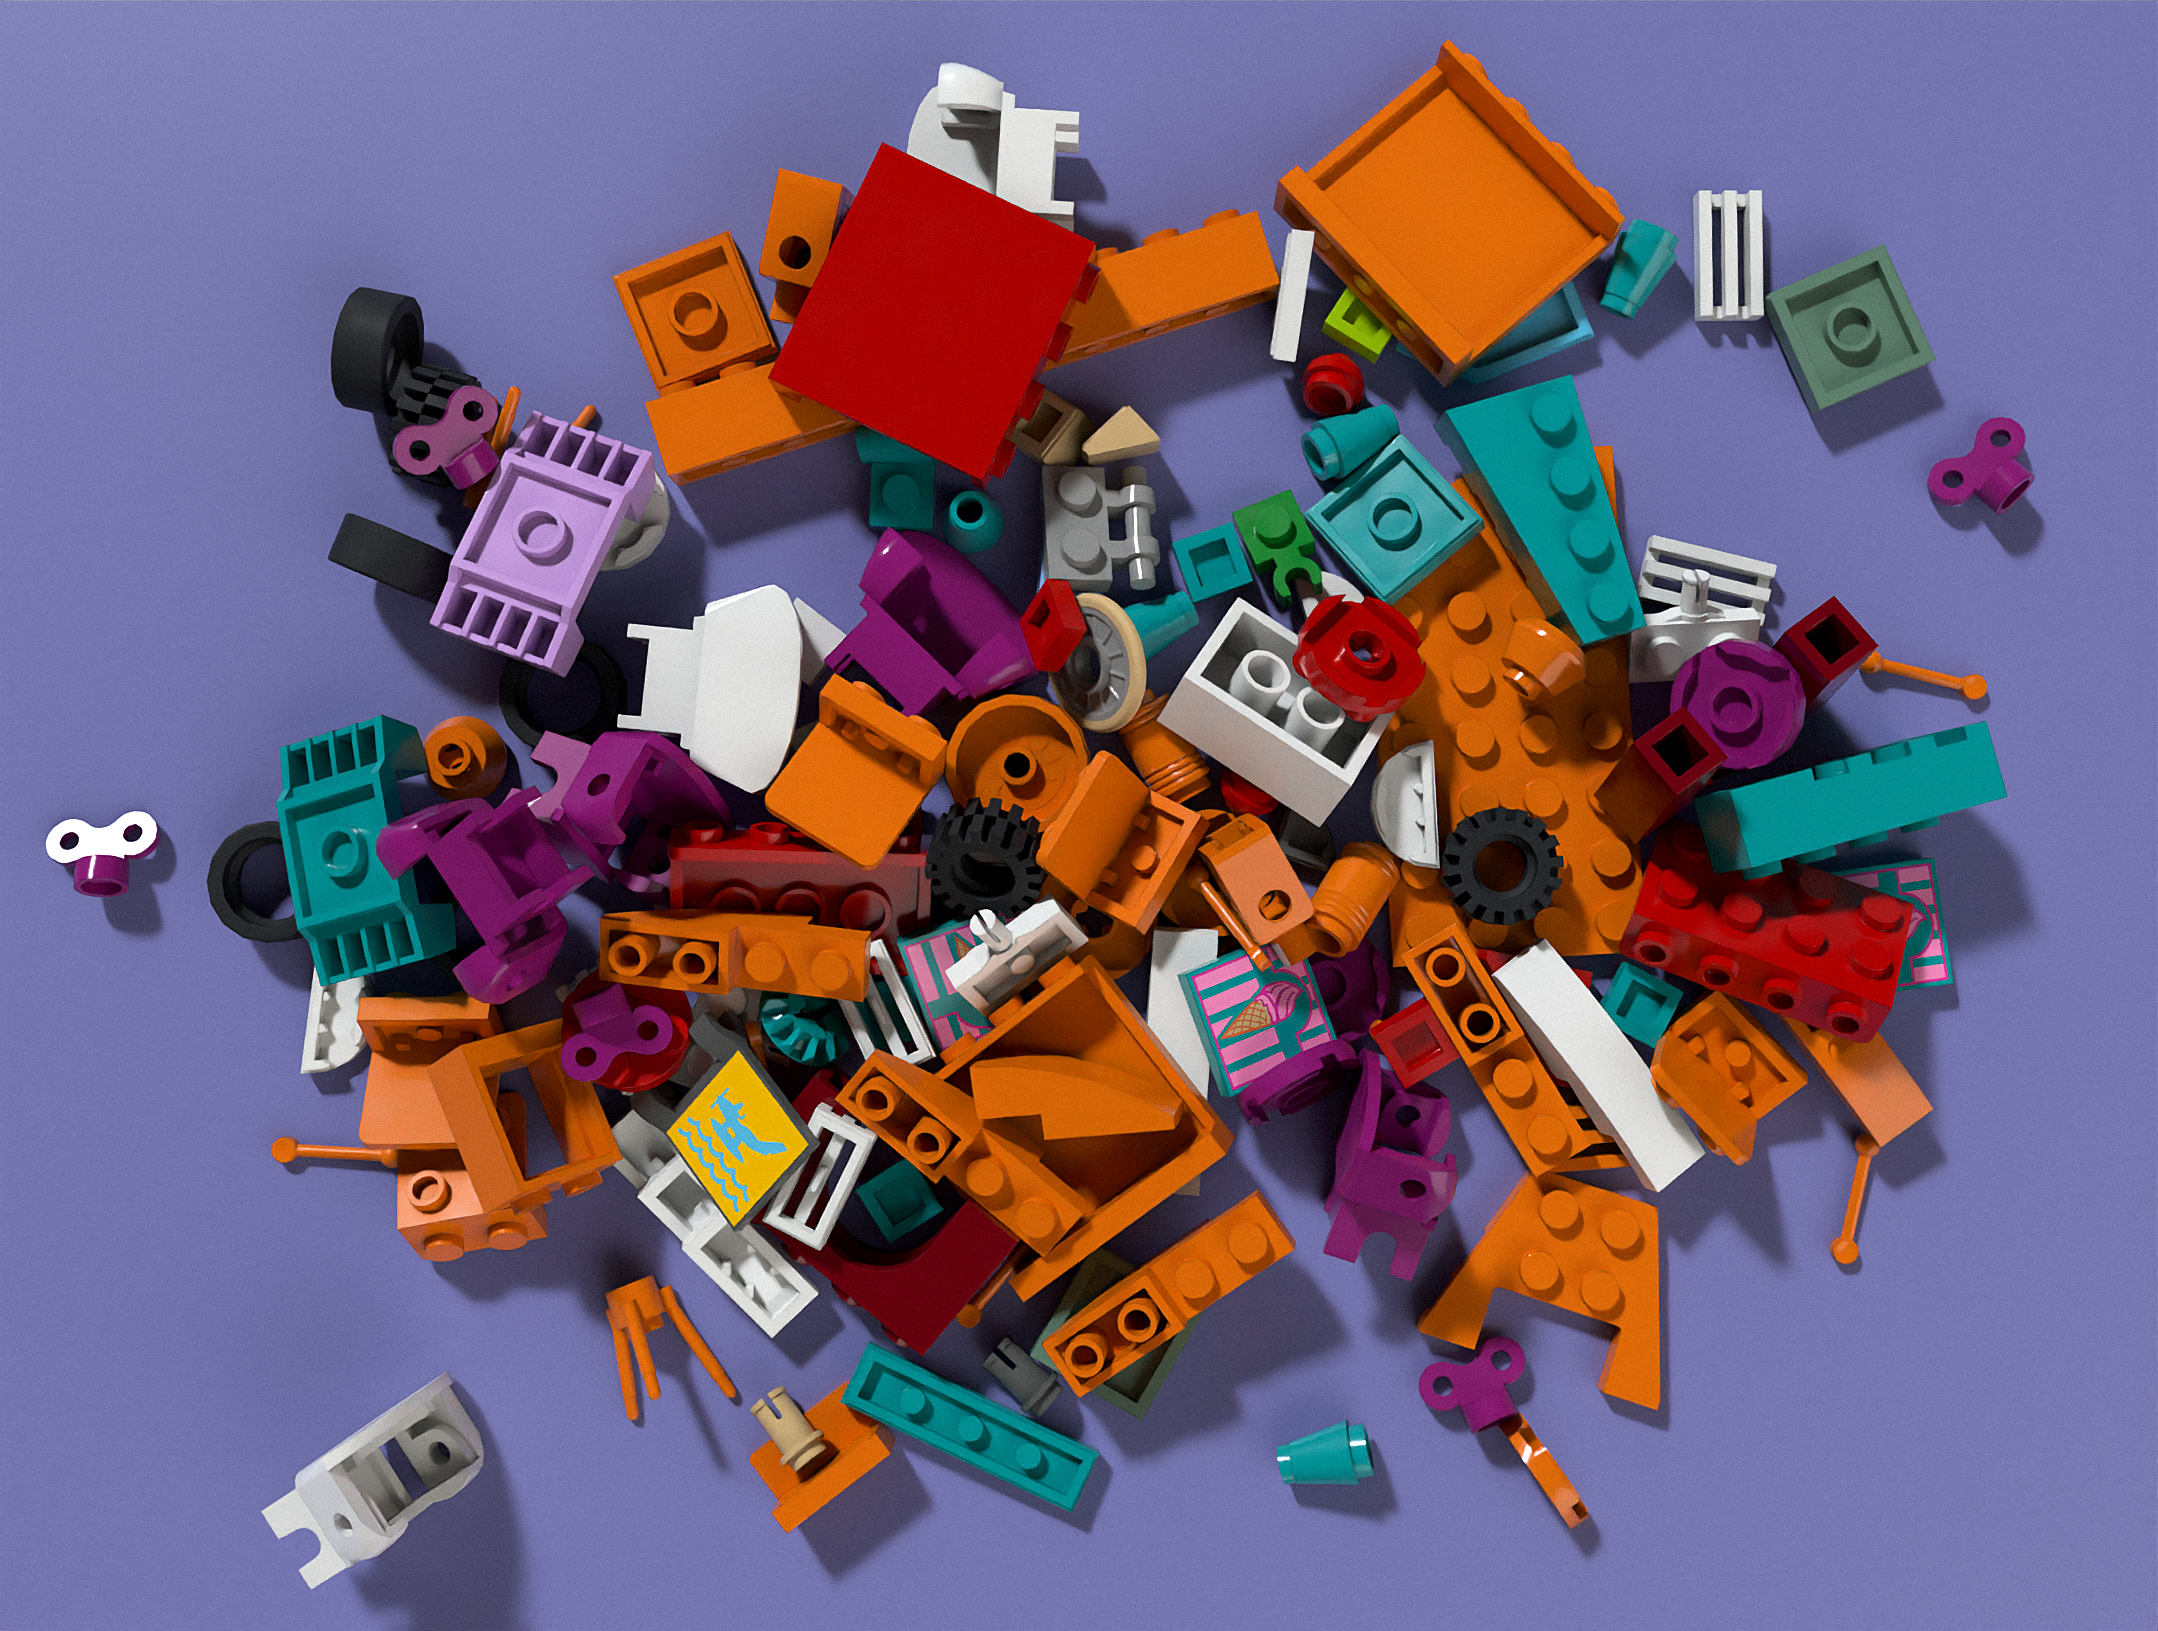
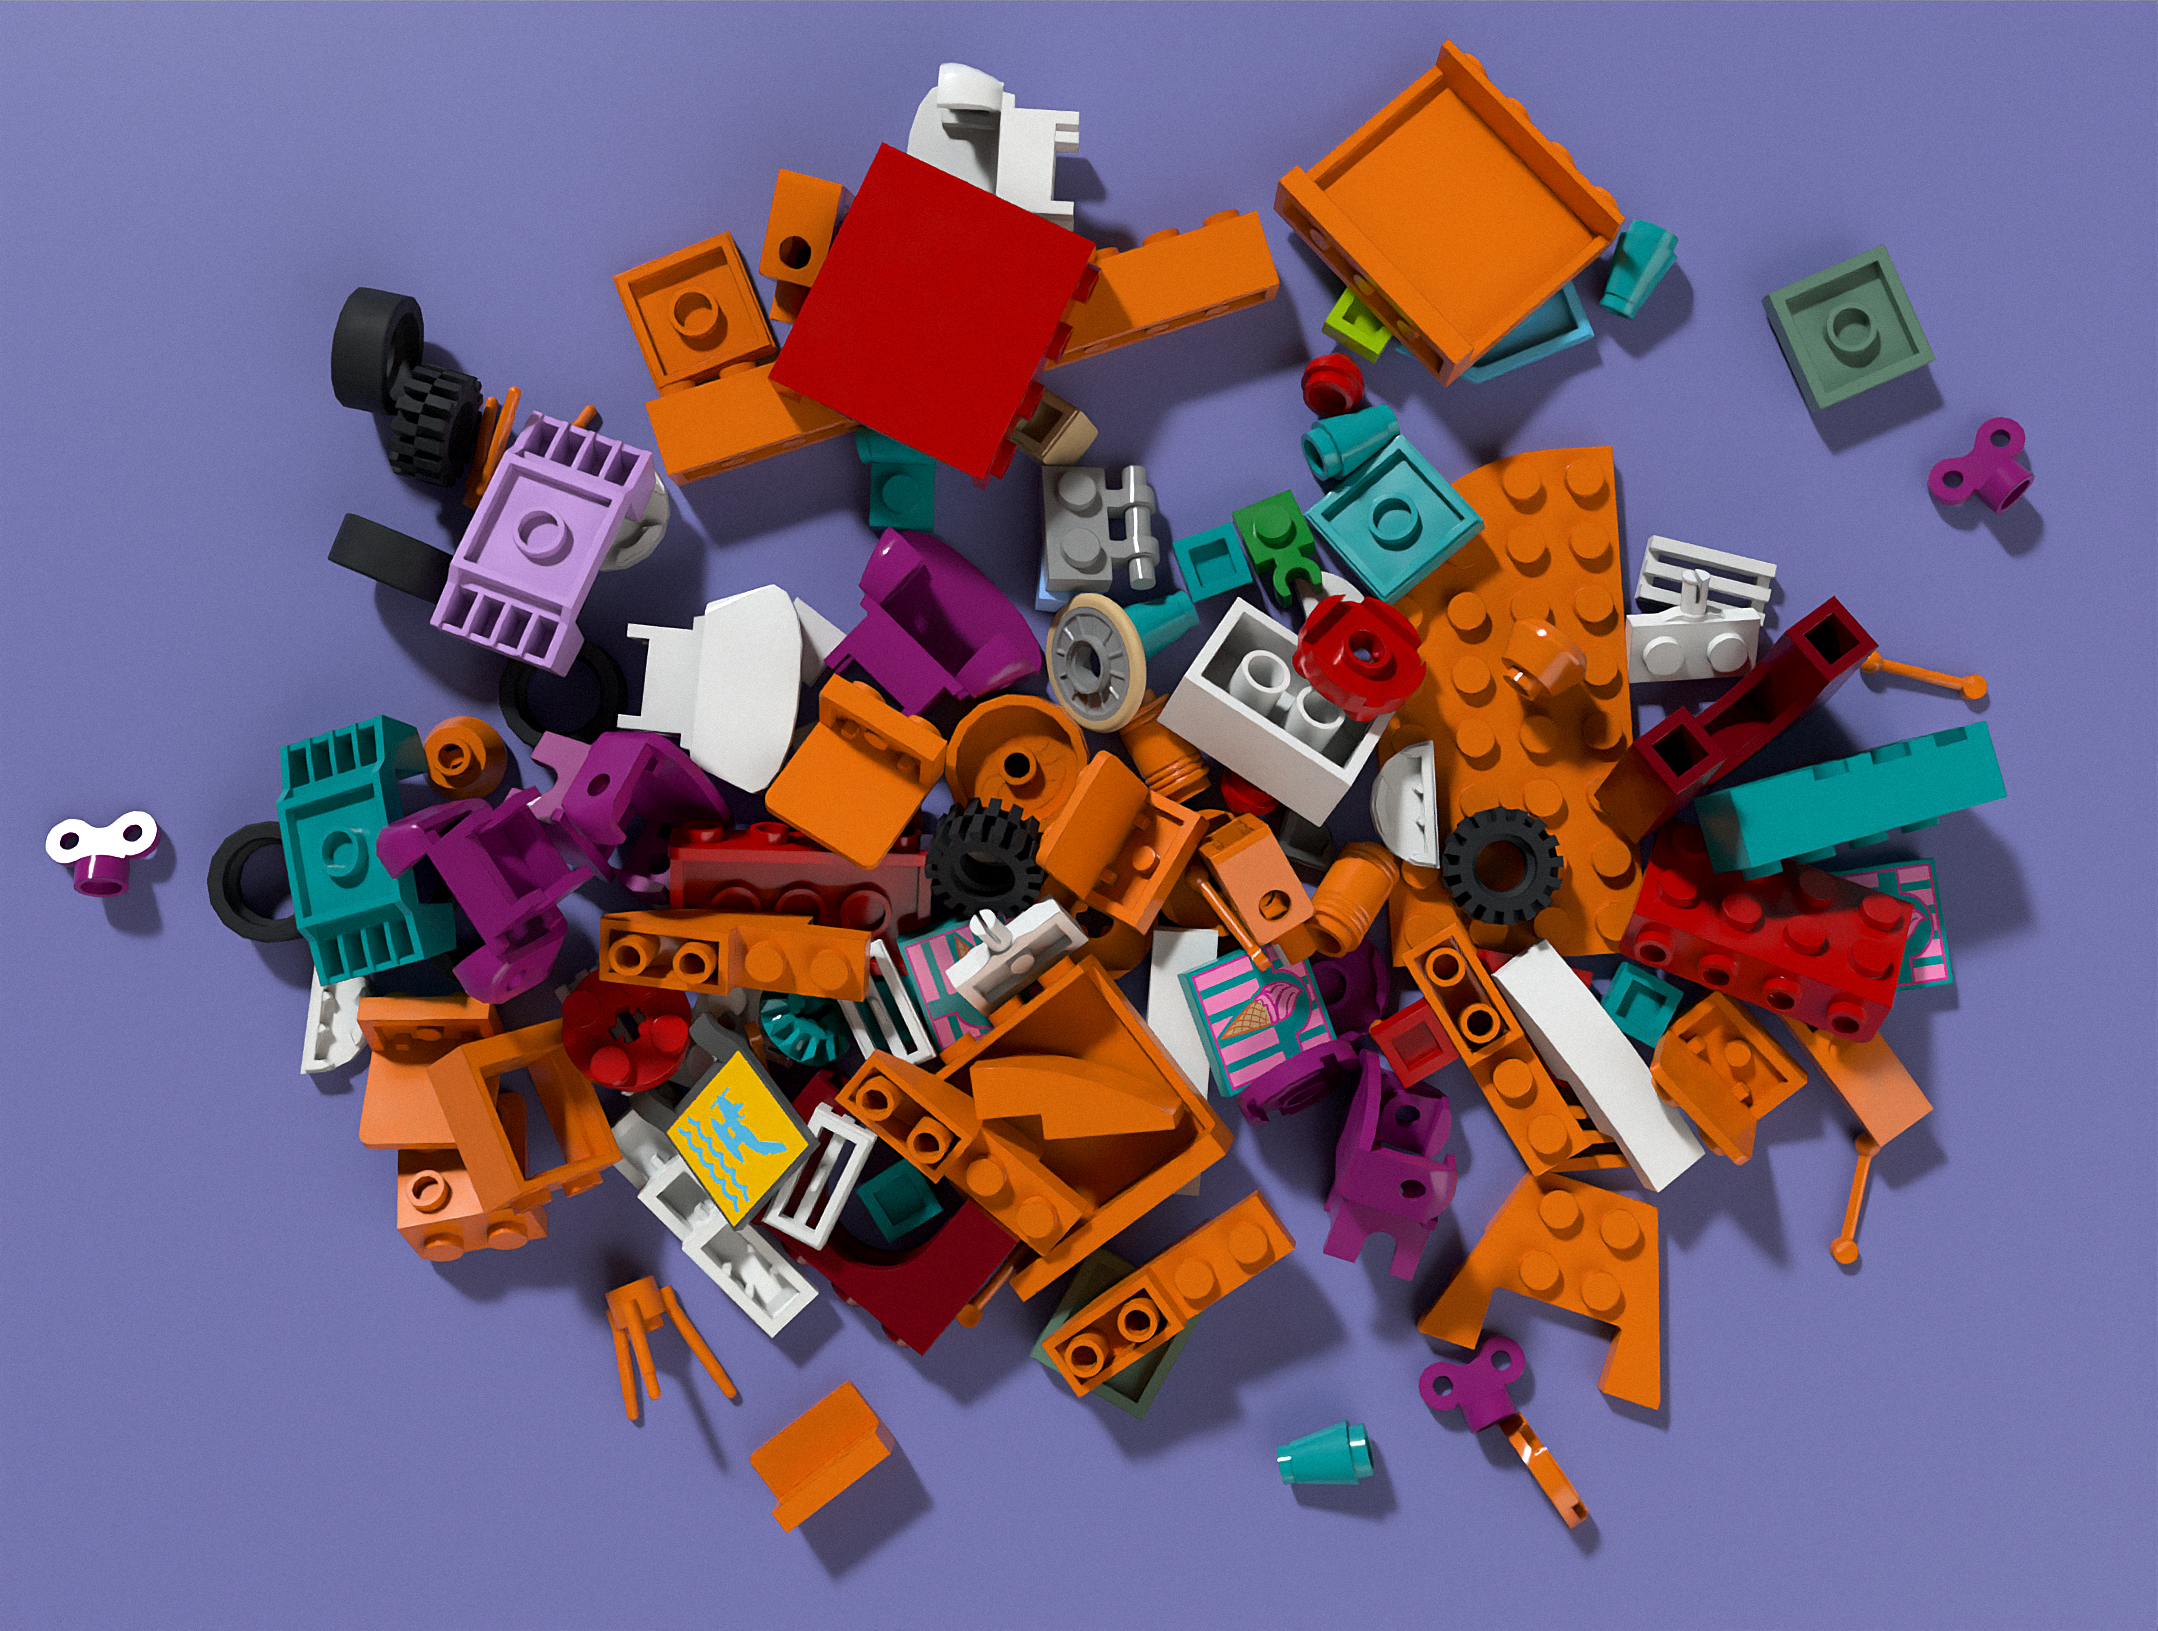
(288, 1149): orange hinge -> none
(356, 1497): white piece -> none
(453, 441): magenta piece -> none
(610, 1029): magenta piece -> none
(792, 1432): tan pin -> none
(970, 1426): teal tile -> none
(974, 536): teal cone -> none
(1027, 1379): dark grey pin -> none
(1052, 625): red plate -> none
(1119, 439): tan slope -> none
(1291, 295): white tile -> none
(1549, 504): teal wedge -> none
(1743, 699): magenta tile -> none
(1751, 209): white tile -> none

